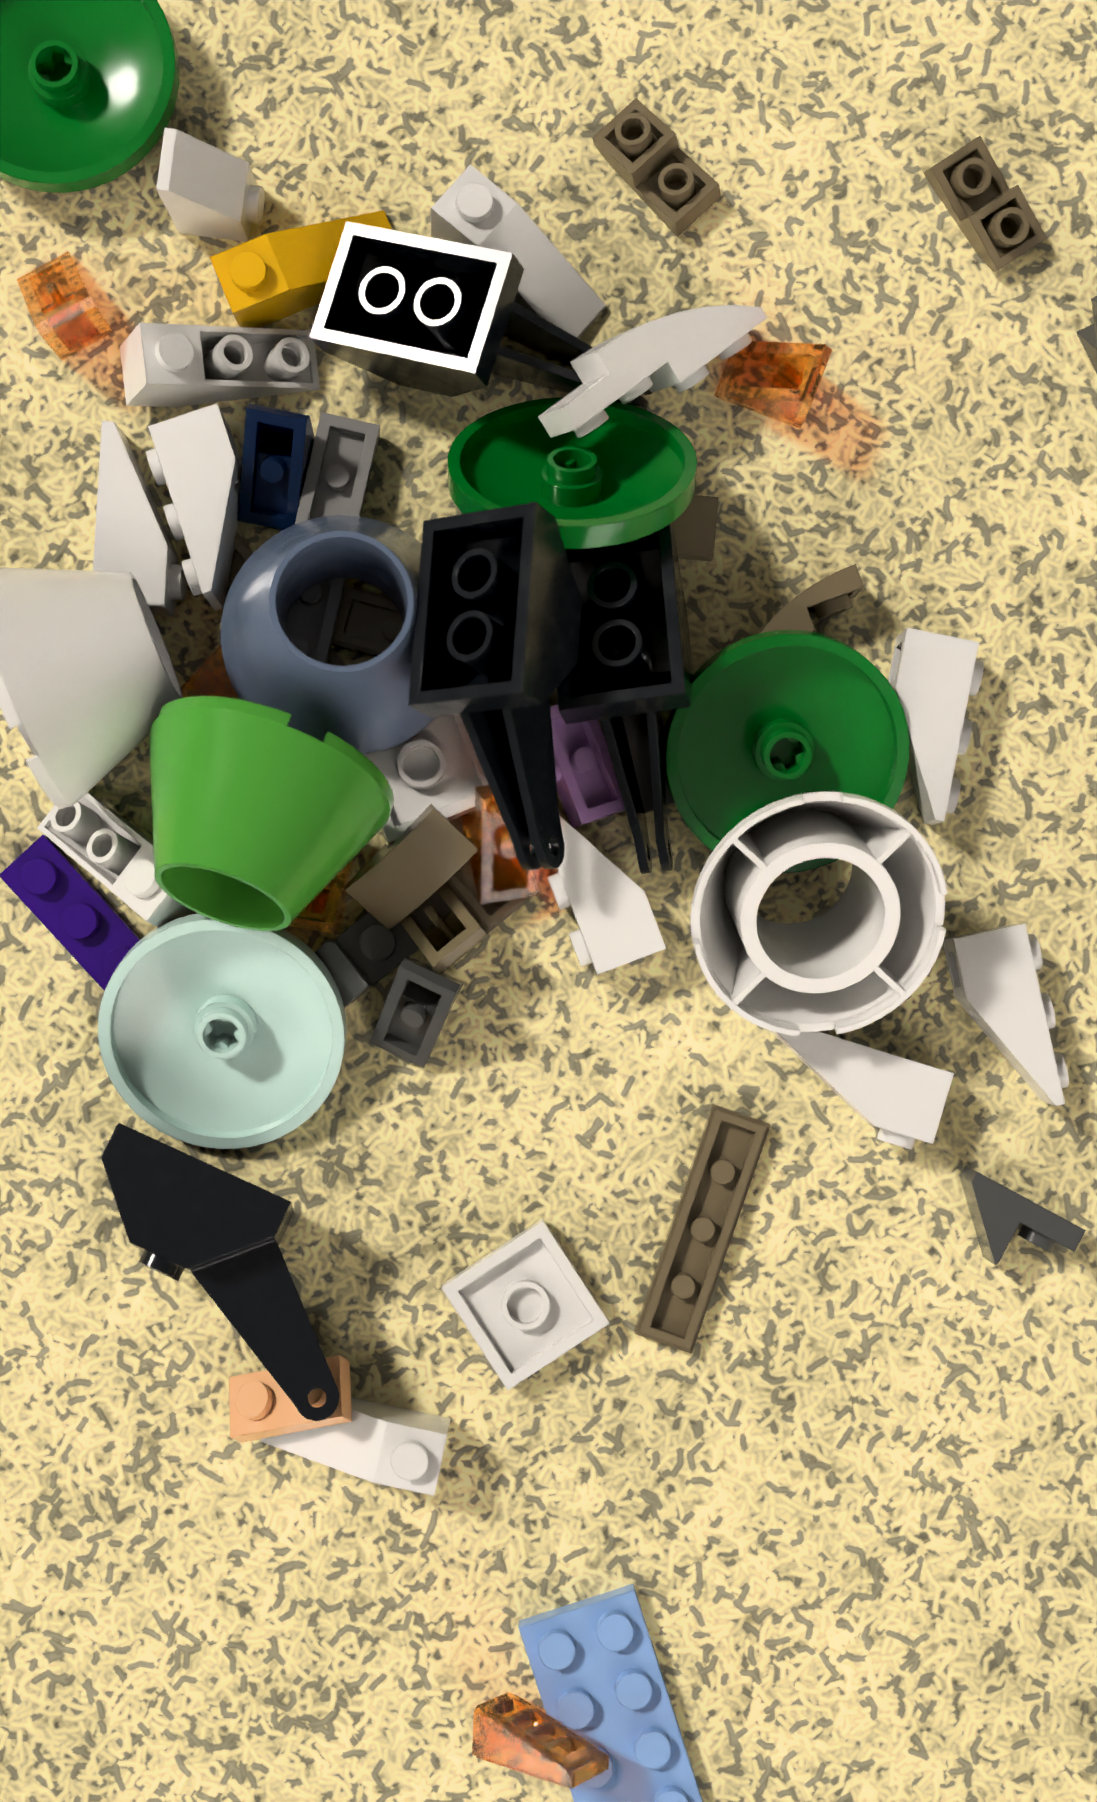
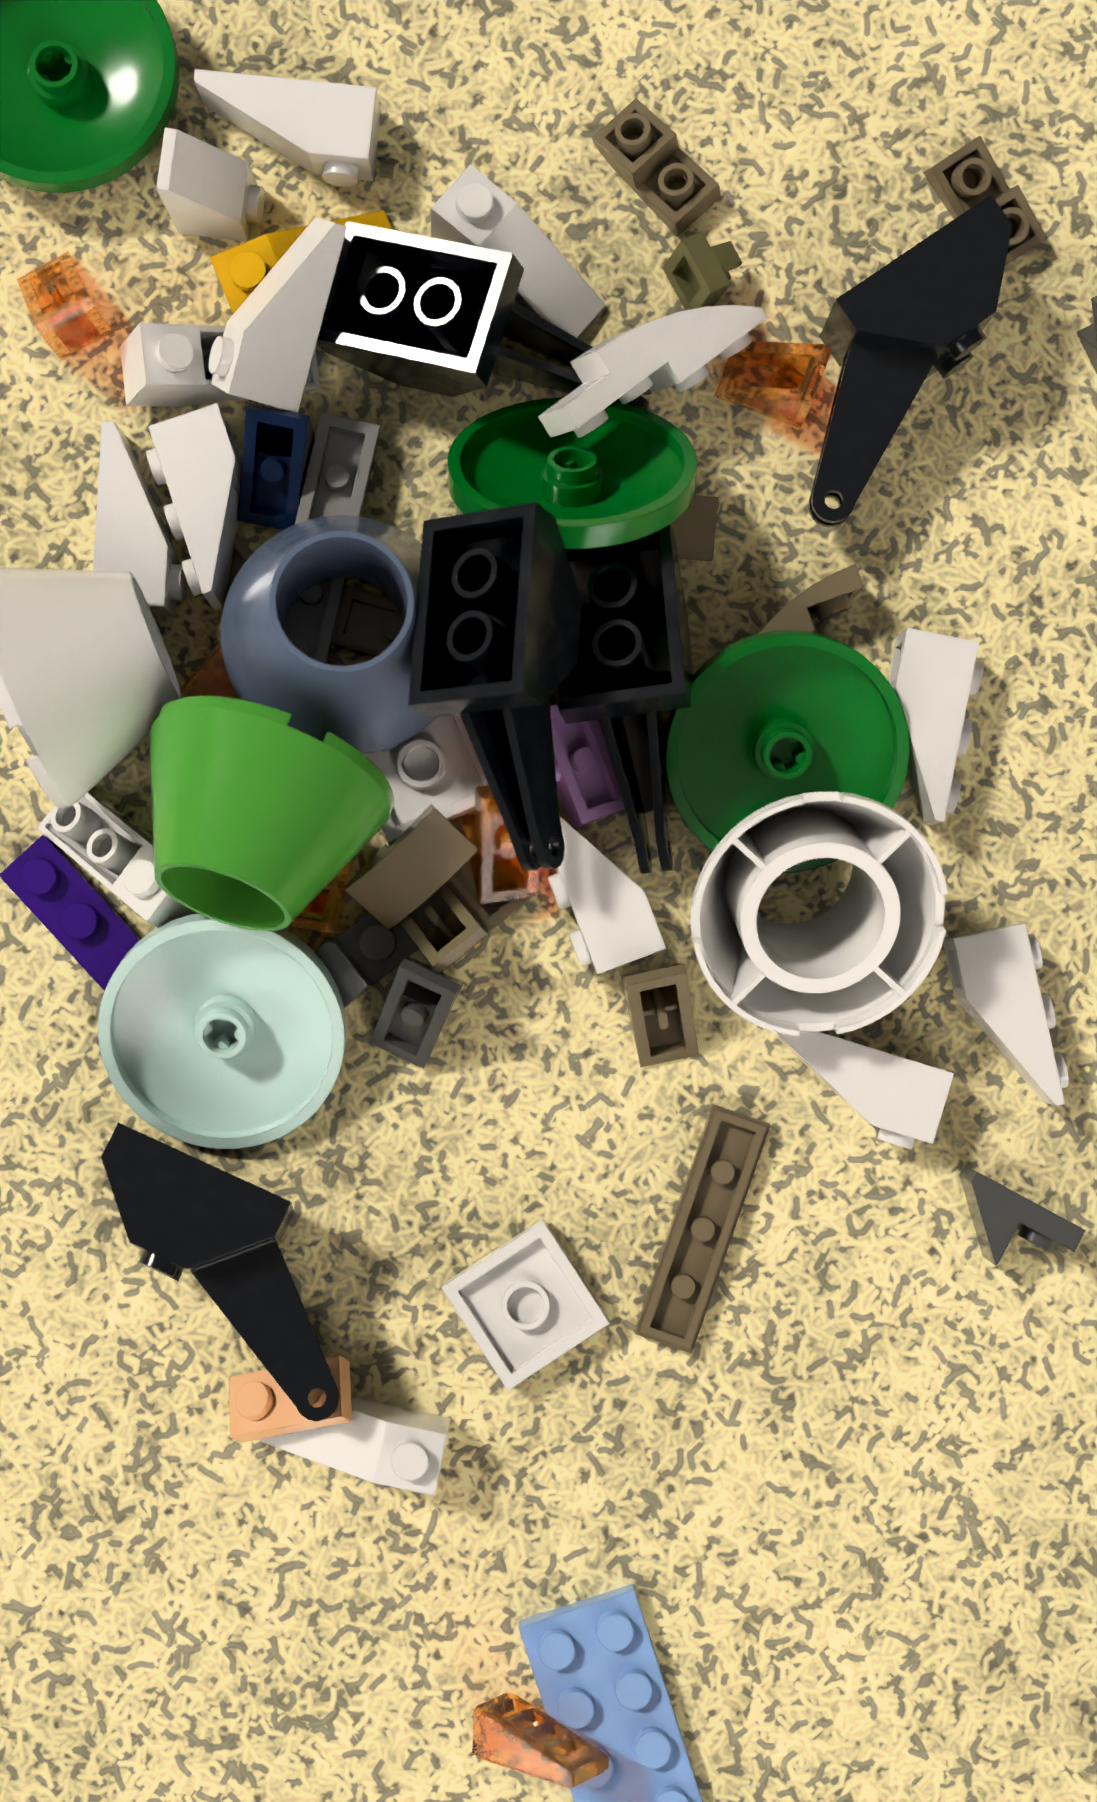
(277, 327): none -> white slope
(312, 123): none -> white slope
(386, 167): none -> clear smoke piece
(661, 1014): none -> dark tan slope
(700, 271): none -> olive tile
(896, 332): none -> black slope

